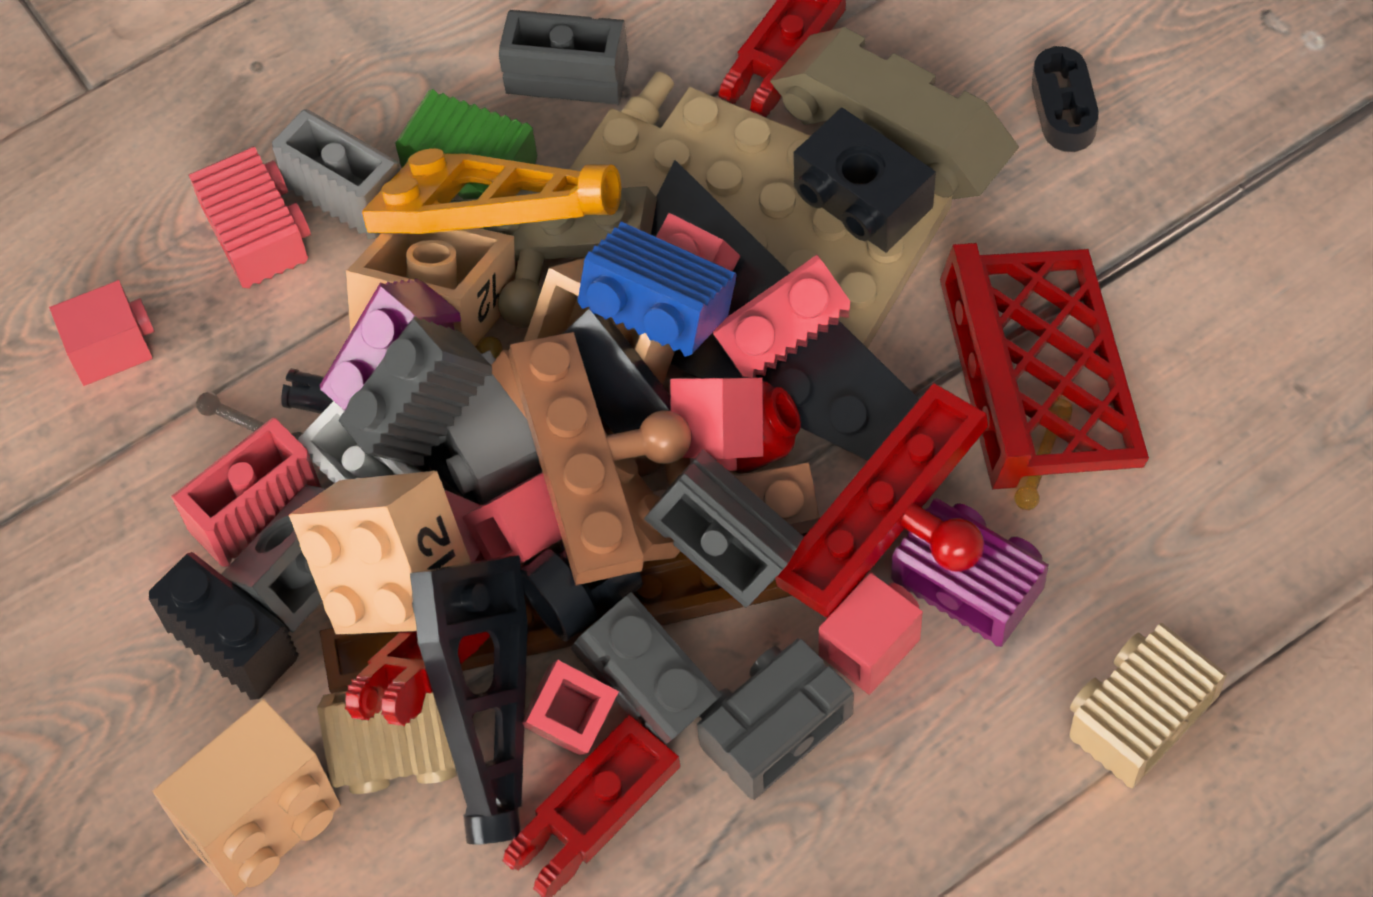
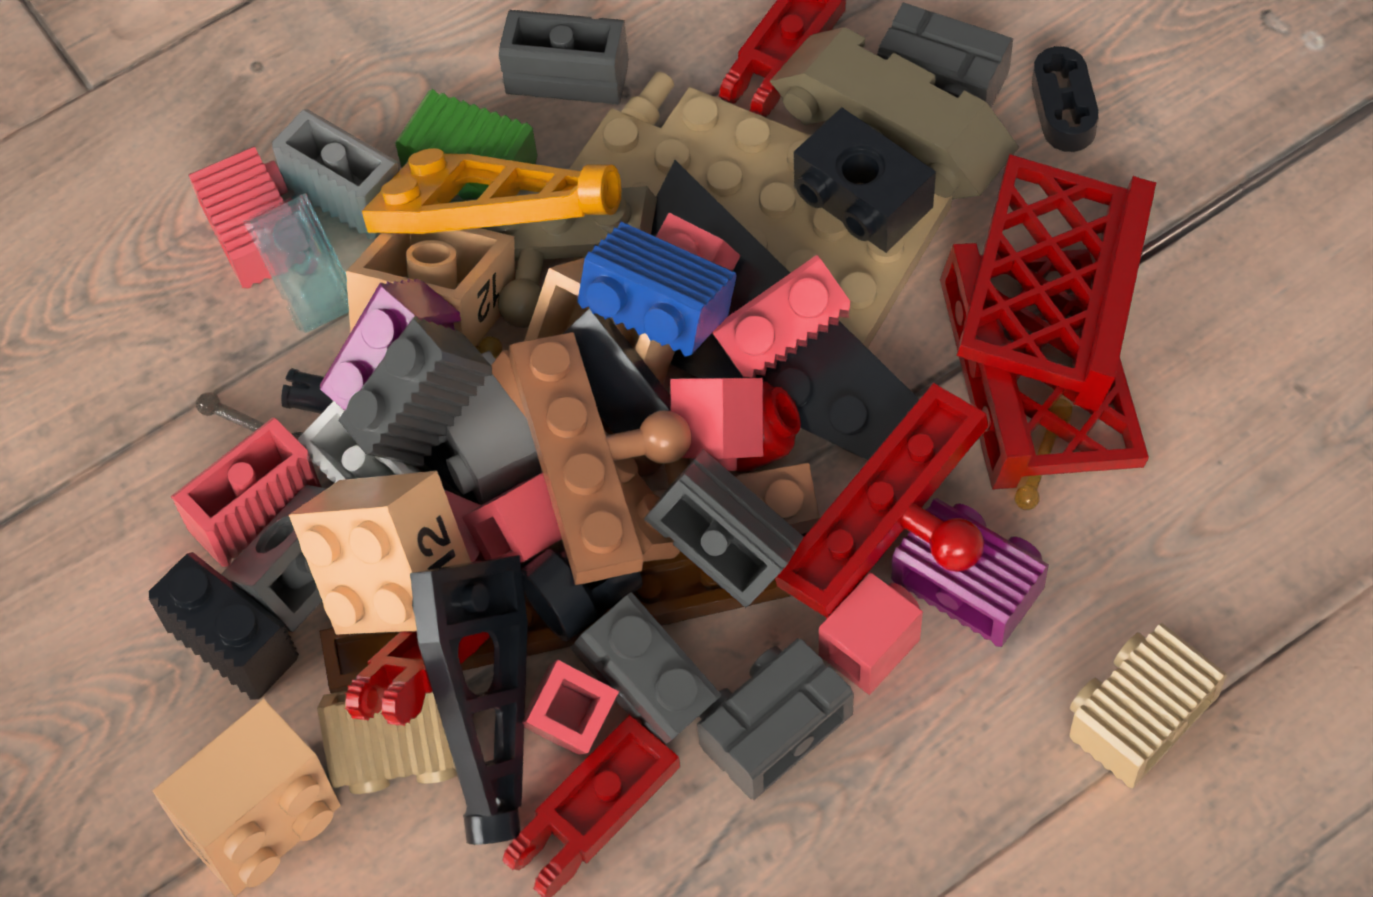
(103, 332): coral brick -> none
(300, 261): none -> clear light blue brick
(952, 50): none -> dark grey brick
(1105, 301): none -> red fence

